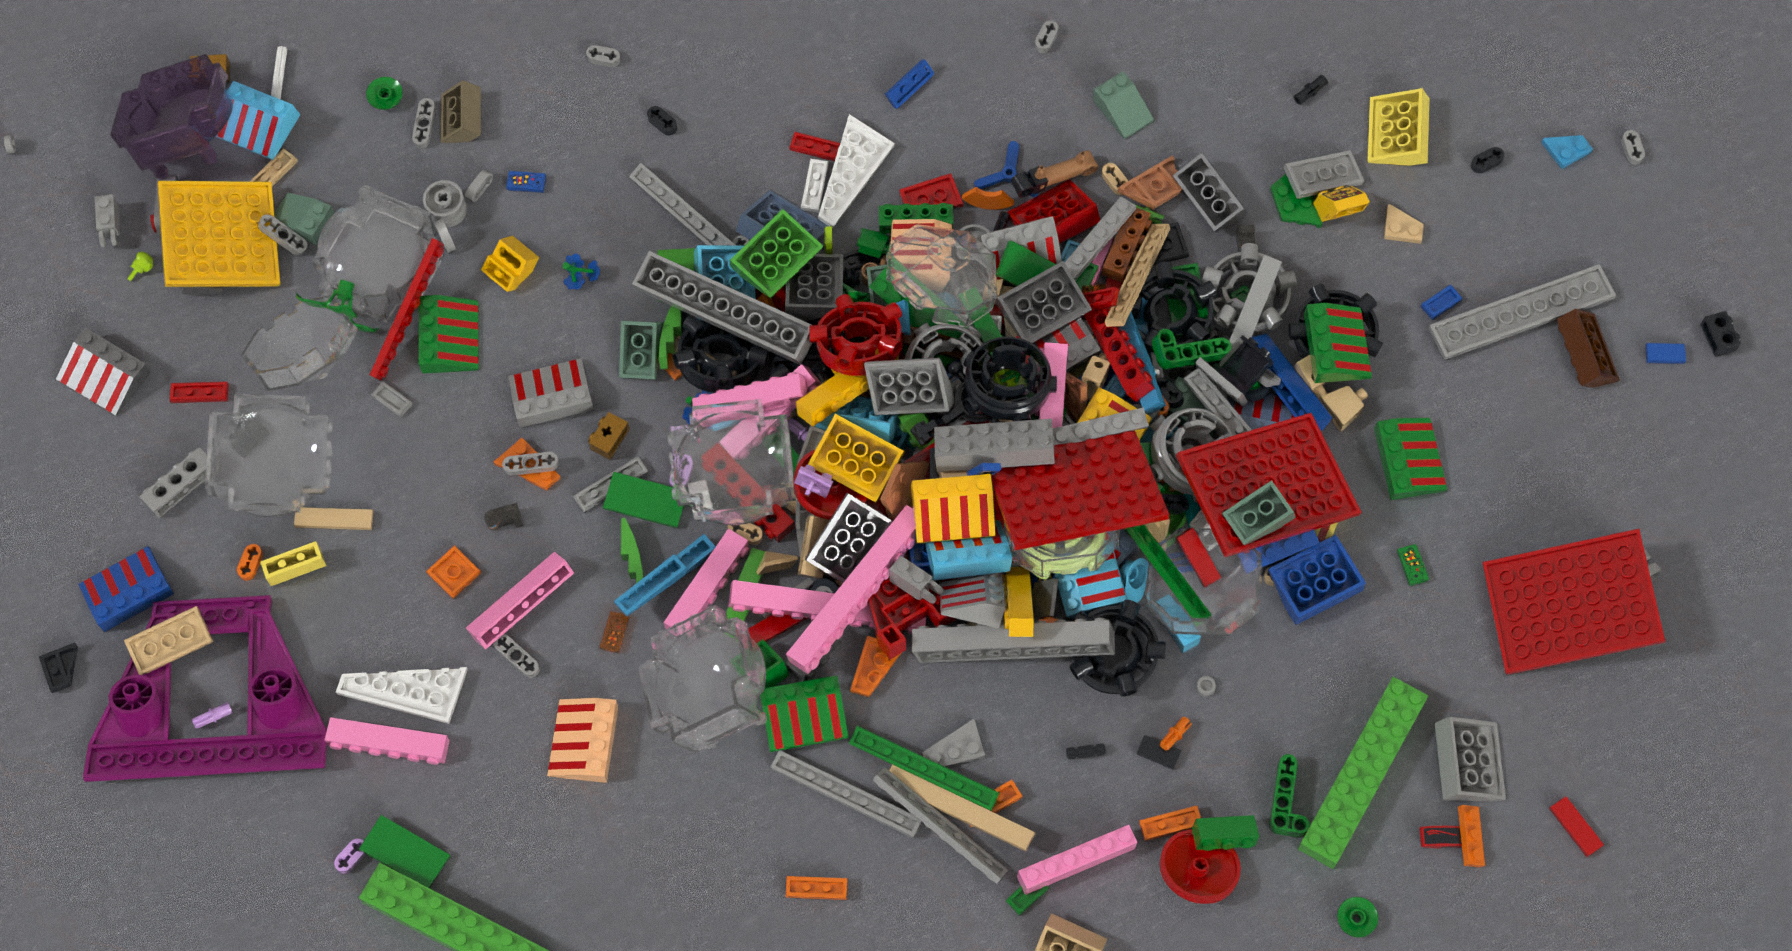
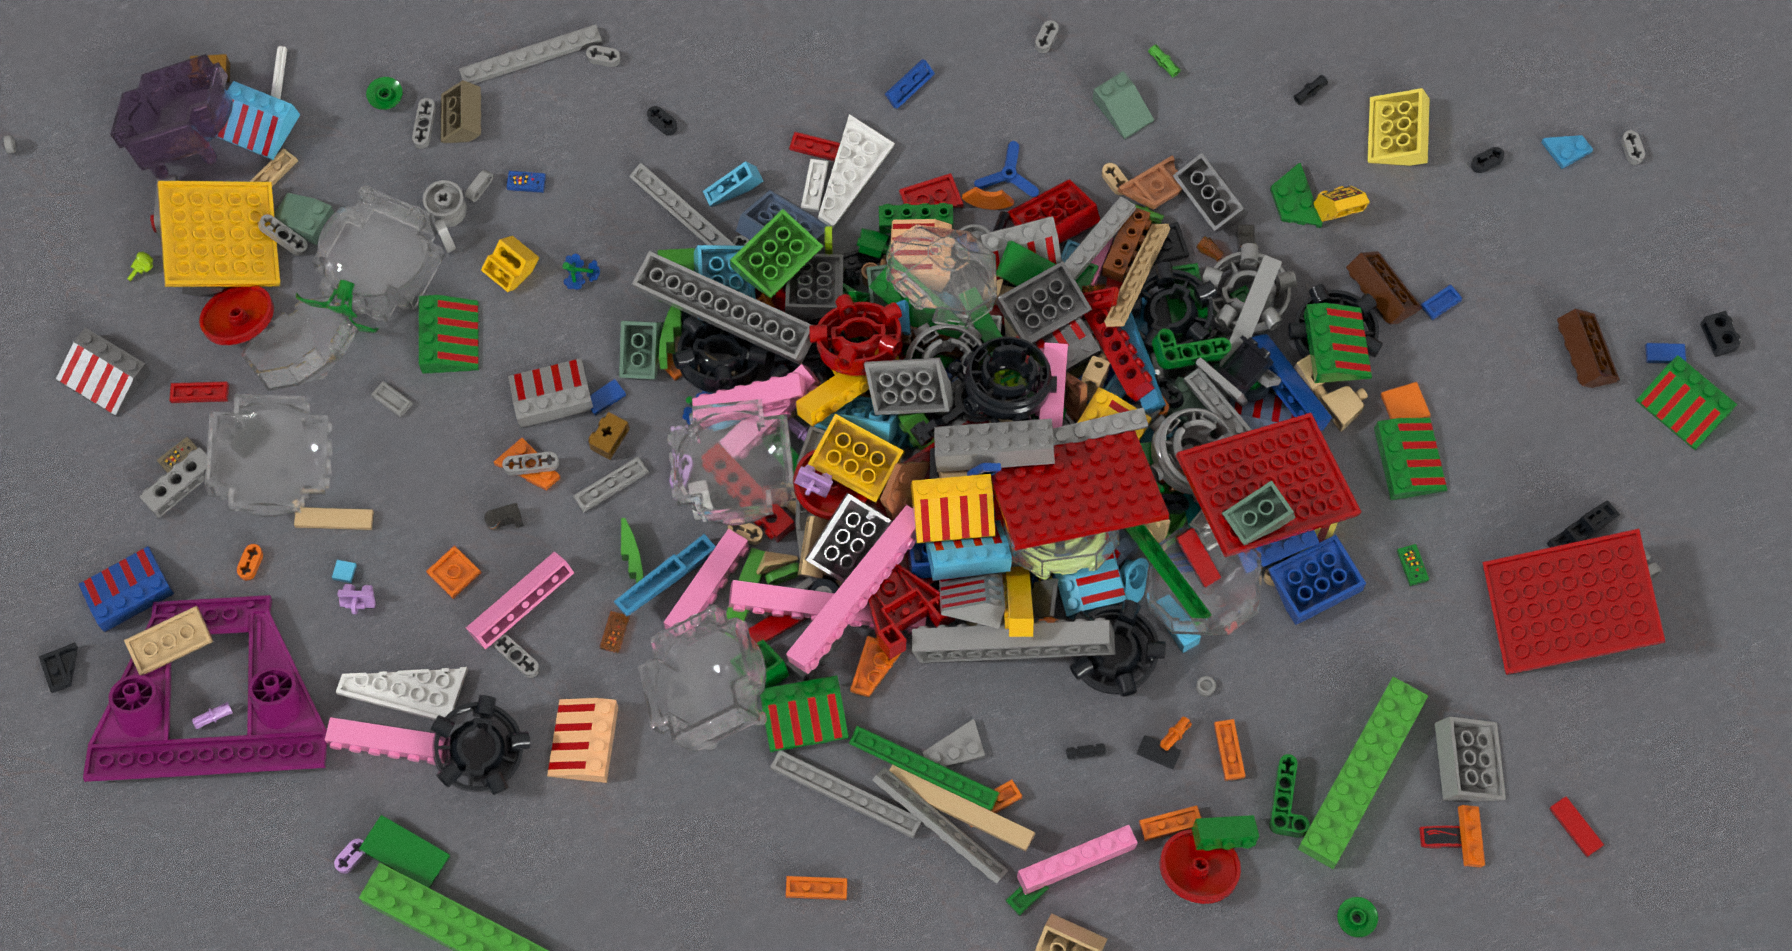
(107, 218): light grey hinge -> none
(176, 454): none -> dark tan tile
(236, 315): none -> red dish
(293, 563): light yellow brick -> none
(344, 571): none -> medium azure tile
(355, 599): none -> lavender hips
(404, 315): red plate -> none
(485, 710): none -> black piece
(531, 55): none -> light grey plate
(606, 396): none -> blue tile
(642, 500): green tile -> none
(733, 184): none -> medium azure slope
(782, 574): none -> bright green beam
(914, 580): light grey hinge -> none
(1041, 177): medium nougat piece -> none
(1164, 60): none -> bright green pin
(1209, 248): none -> clear orange cone
(1229, 750): none -> orange plate
(1323, 173): light grey plate -> none
(1384, 286): none -> reddish brown slope
(1402, 226): tan wing -> none
(1405, 402): none -> orange tile
(1521, 312): light grey plate -> none
(1586, 526): none -> black slope
(1686, 402): none -> green slope

